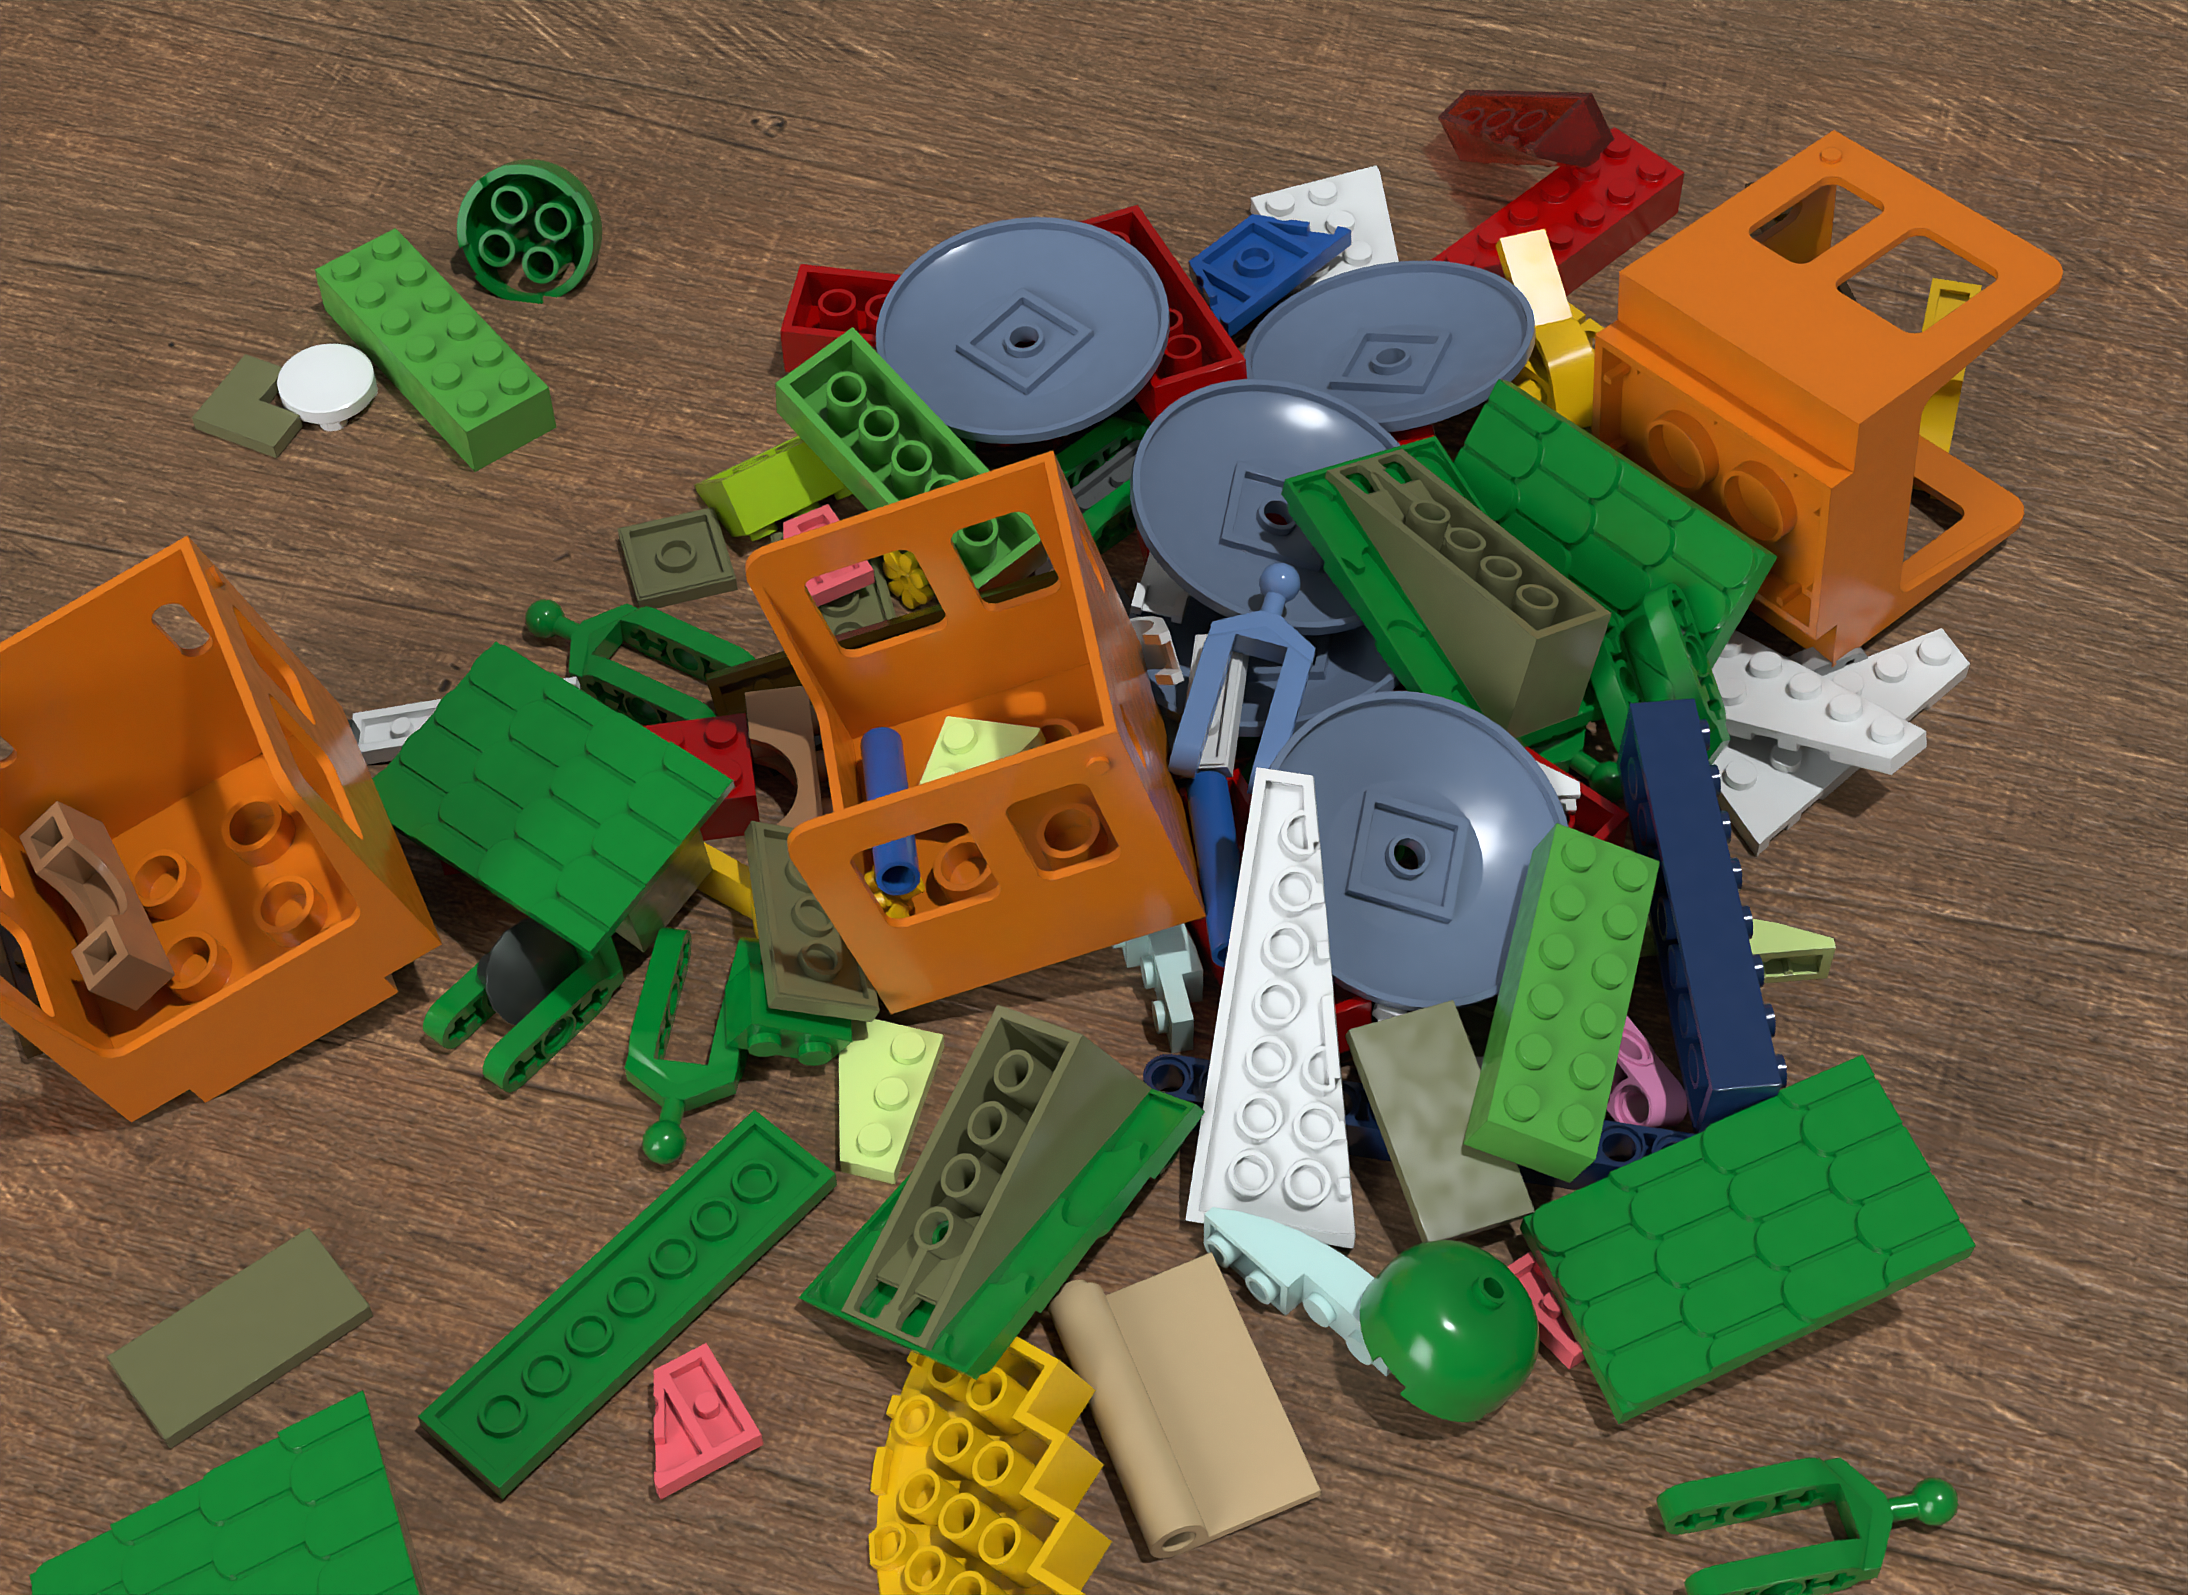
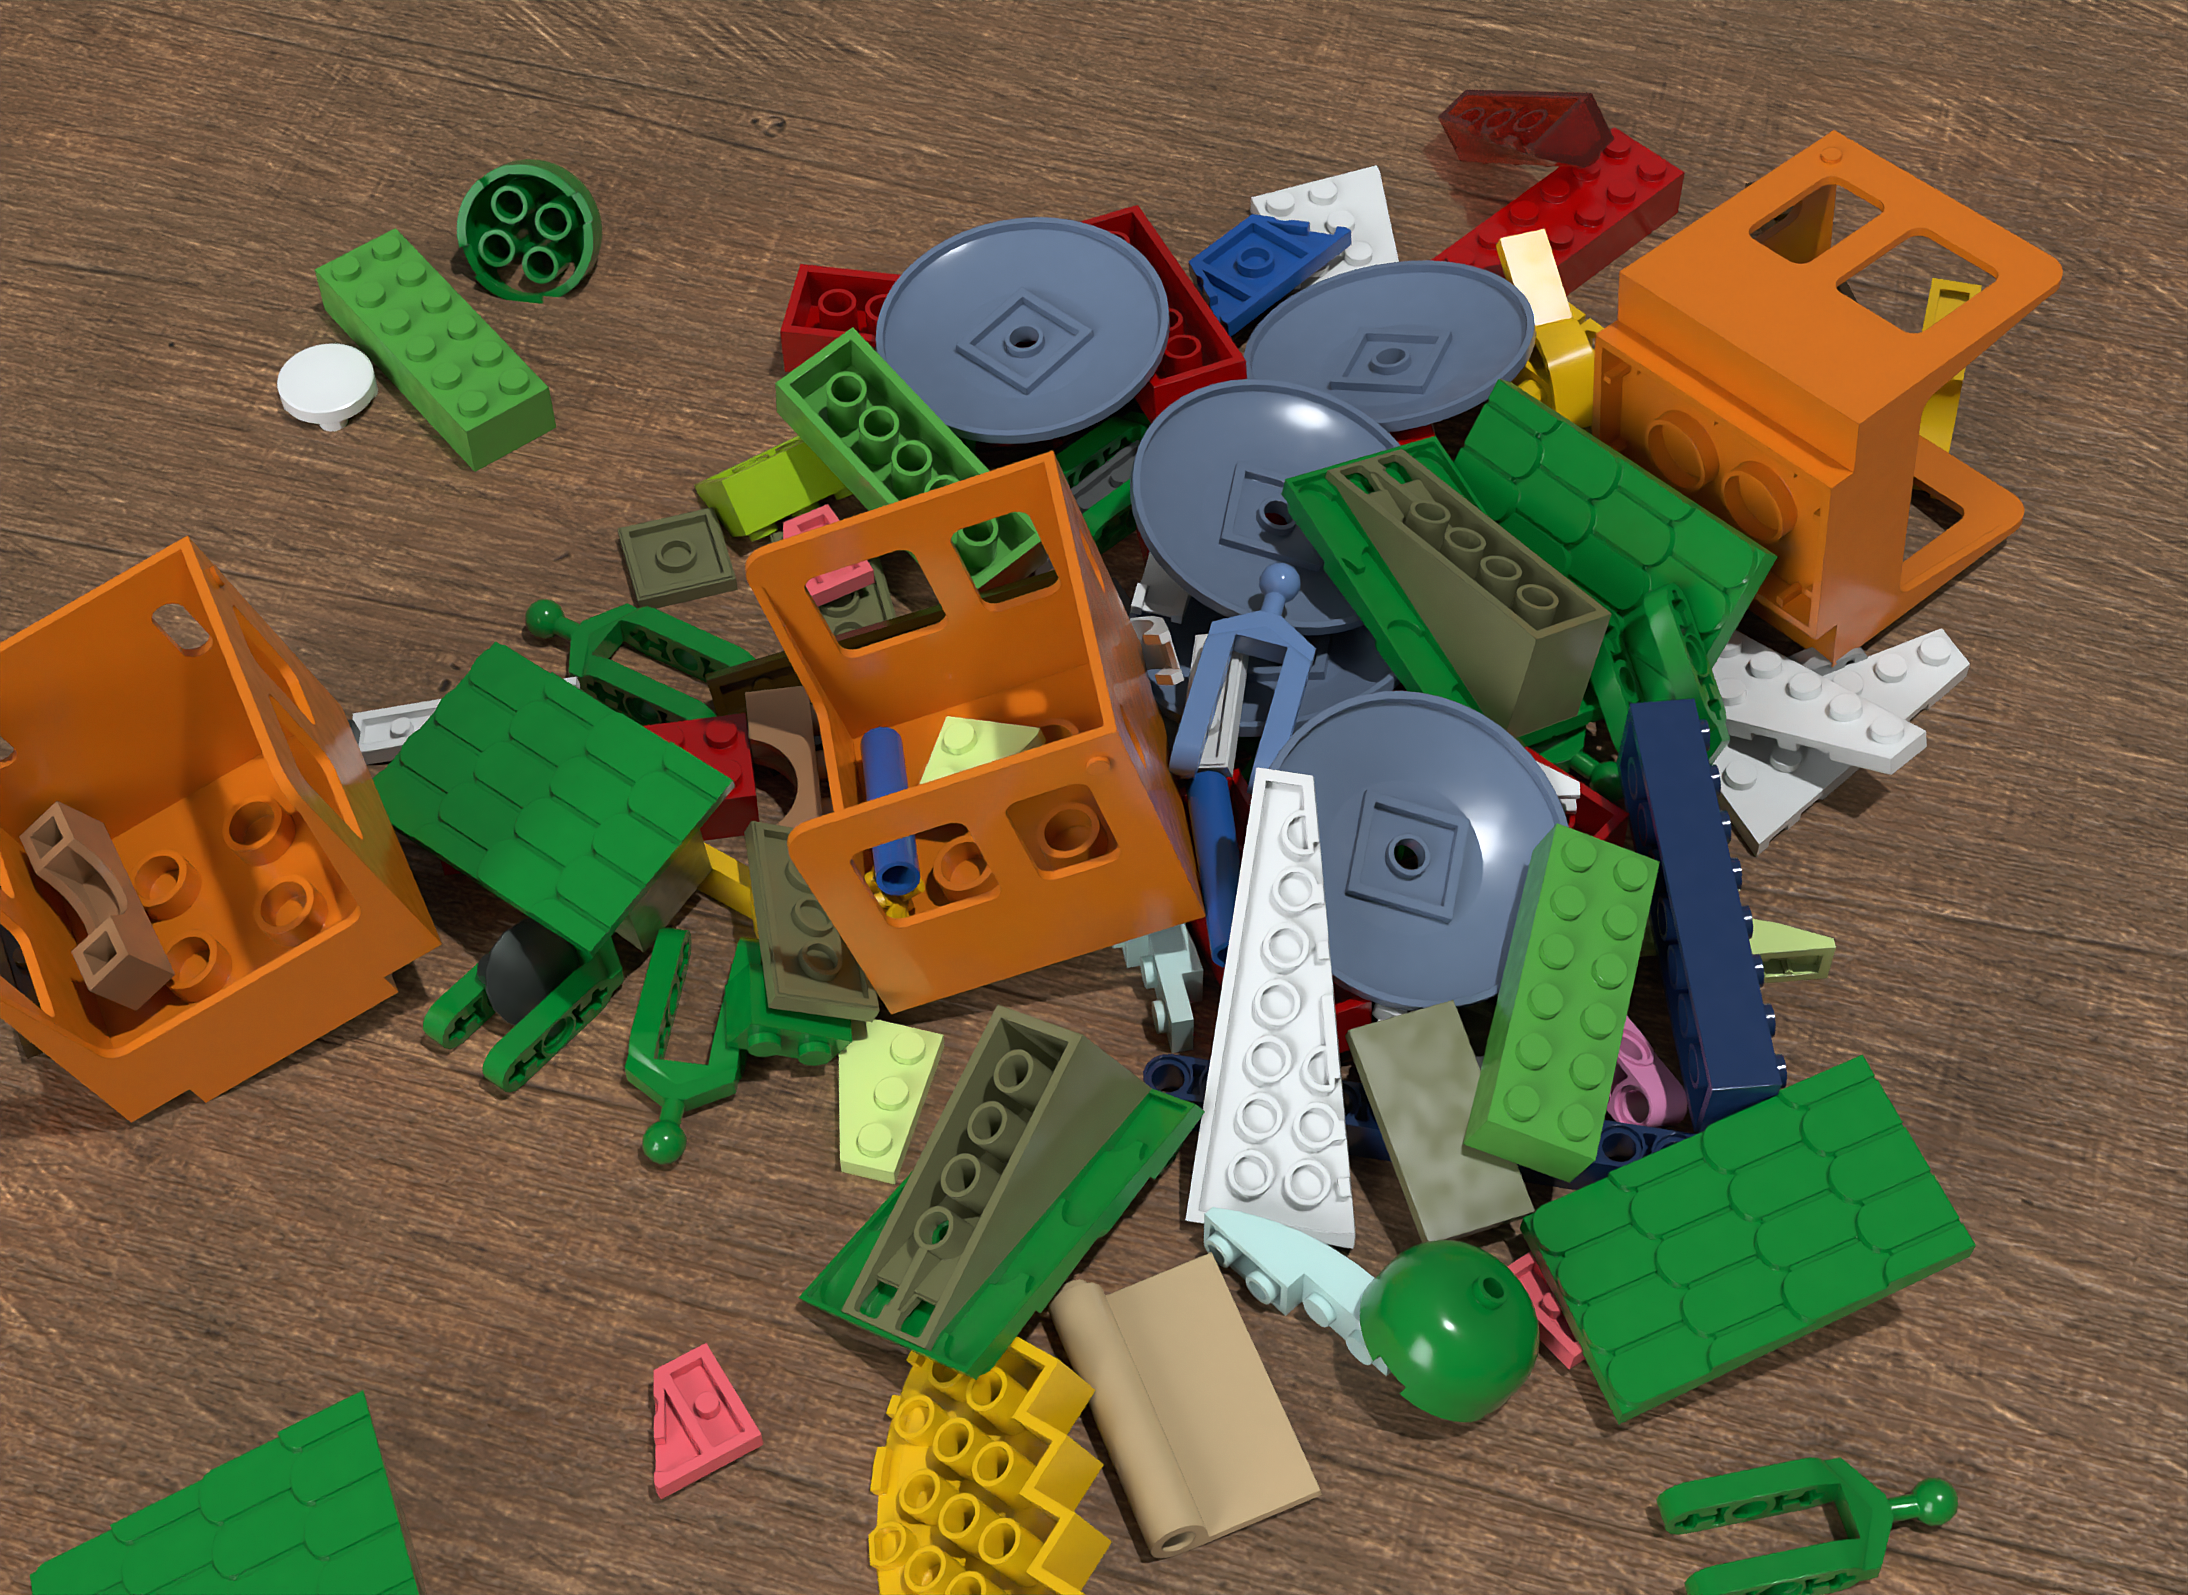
(239, 1337): olive tile -> none
(242, 410): olive tile -> none
(626, 1303): green plate -> none
(907, 579): yellow plant -> none

